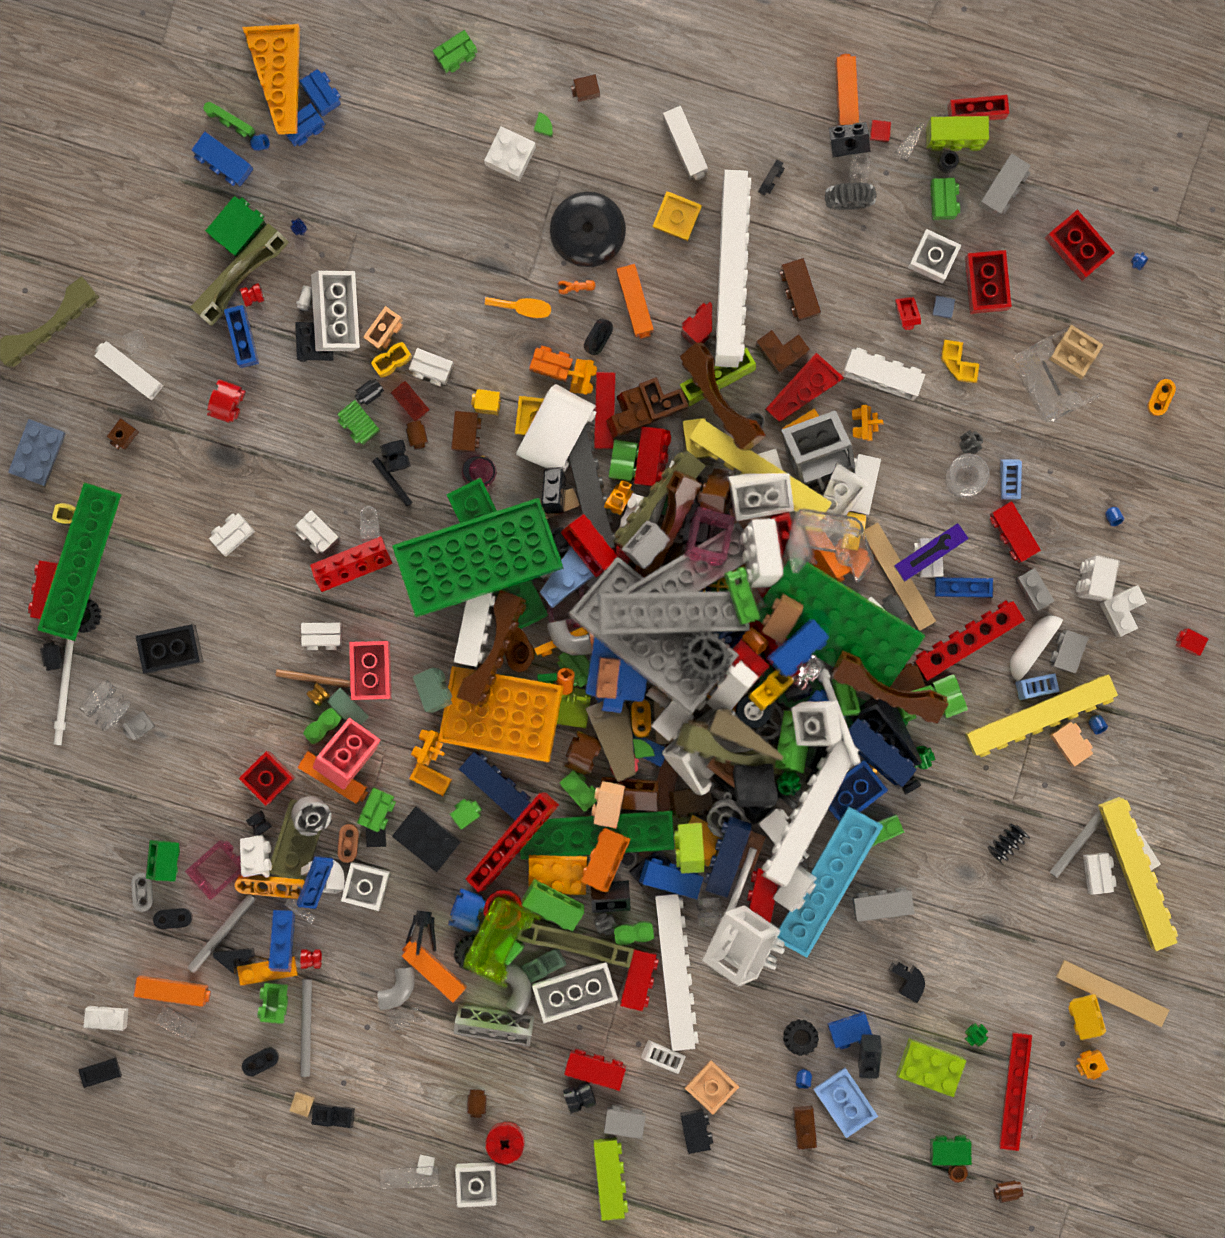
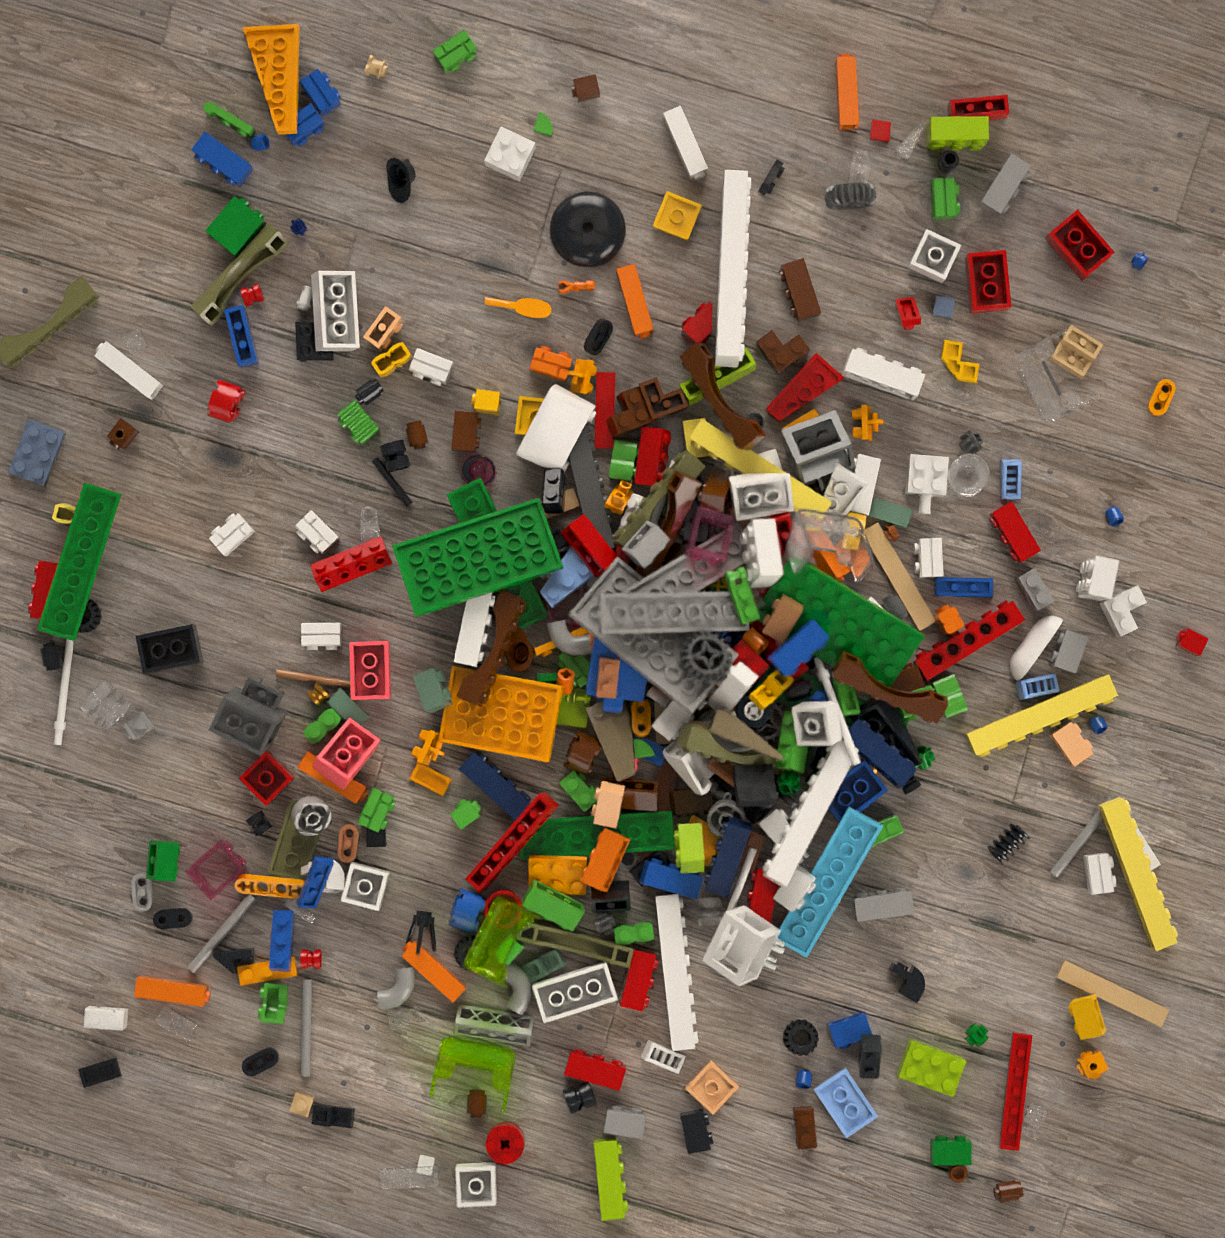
(250, 715): none -> dark grey piece
(255, 856): white bracket -> none
(376, 67): none -> tan brick
(400, 176): none -> black piece
(410, 401): clear red plate -> none
(426, 838): black brick -> none
(475, 1056): none -> clear neon green windscreen
(808, 671): clear plate -> none
(849, 139): black brick -> none
(890, 513): none -> sand green slope
(891, 533): none -> dark orange plate
(926, 478): none -> white brick
(931, 552): dark purple tile -> none
(948, 619): none -> orange brick

